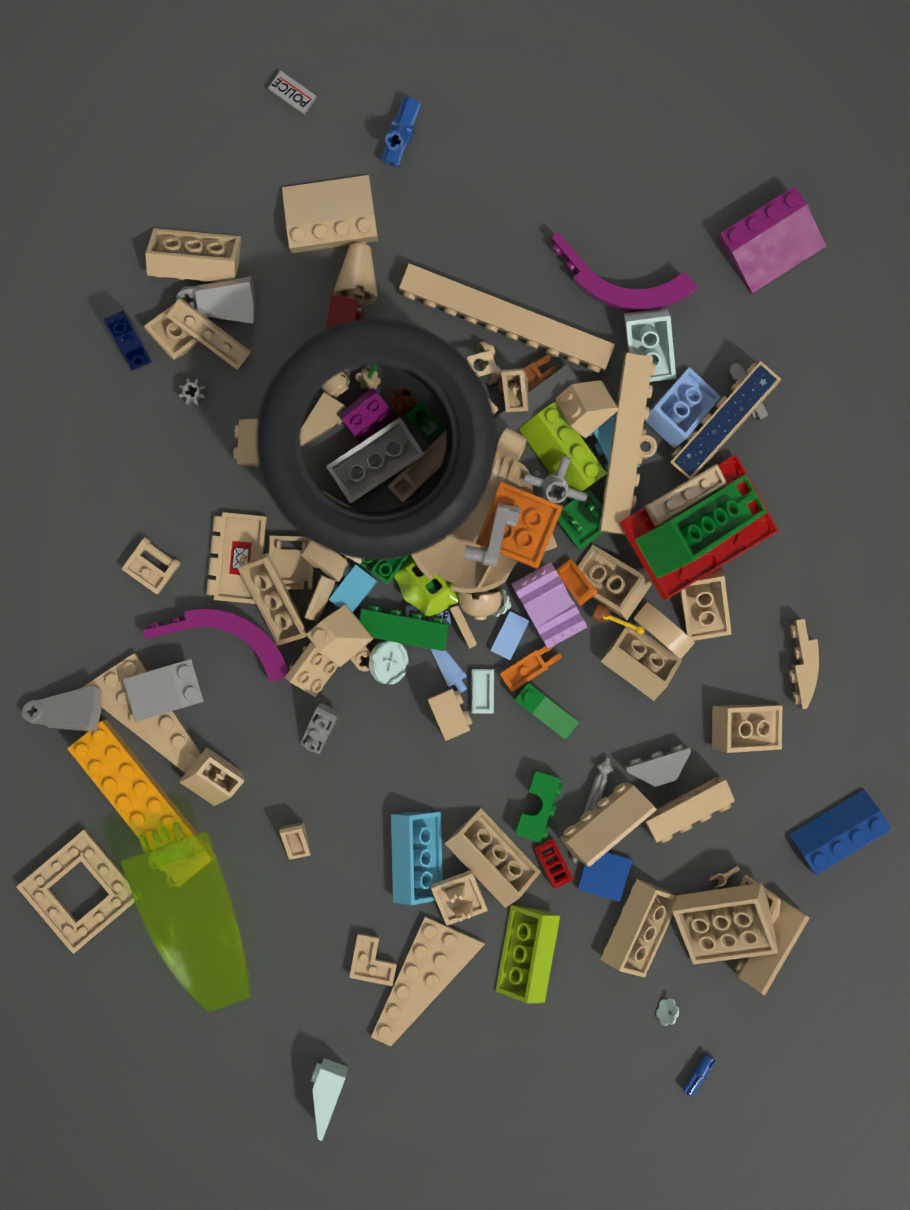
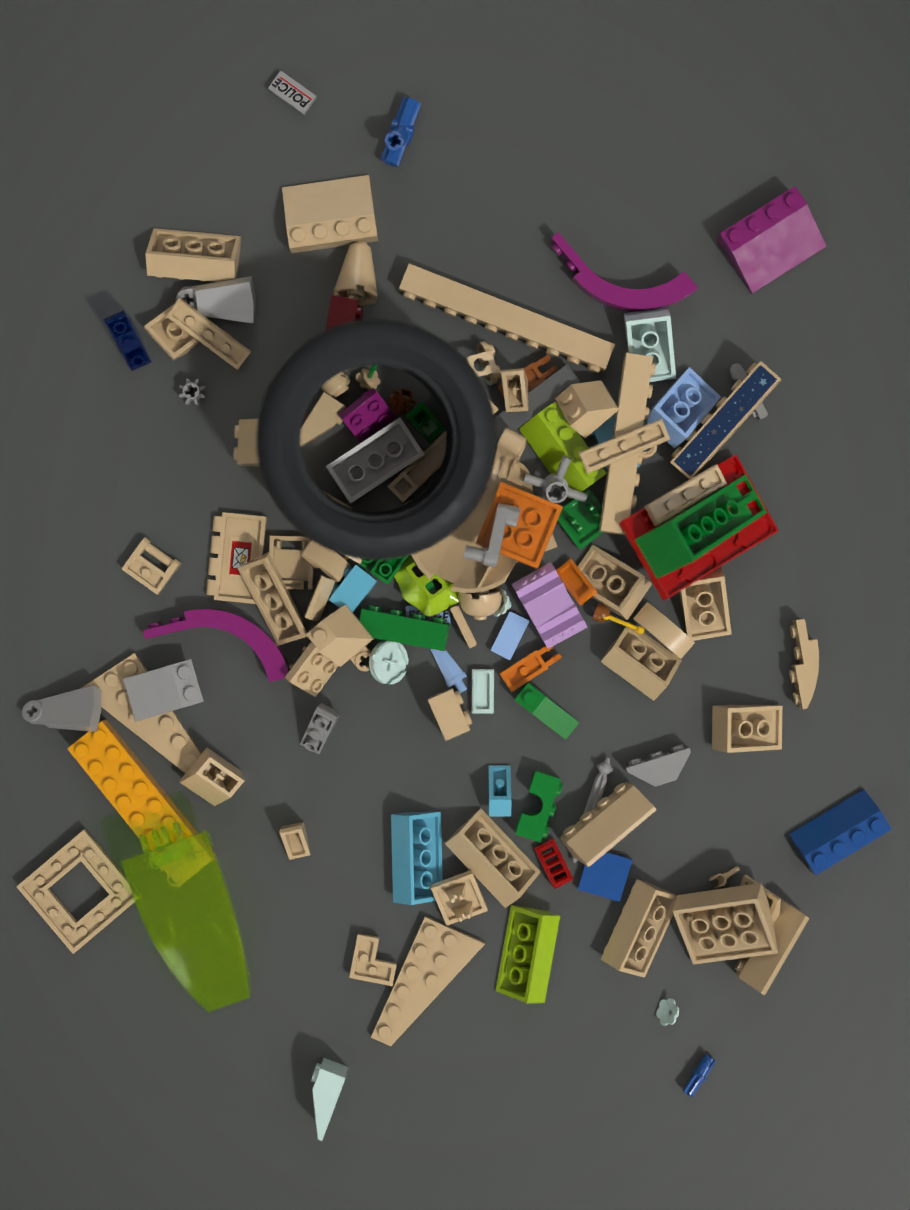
(499, 790): none -> medium azure slope
(624, 446): none -> tan tile
(689, 808): tan slope -> none

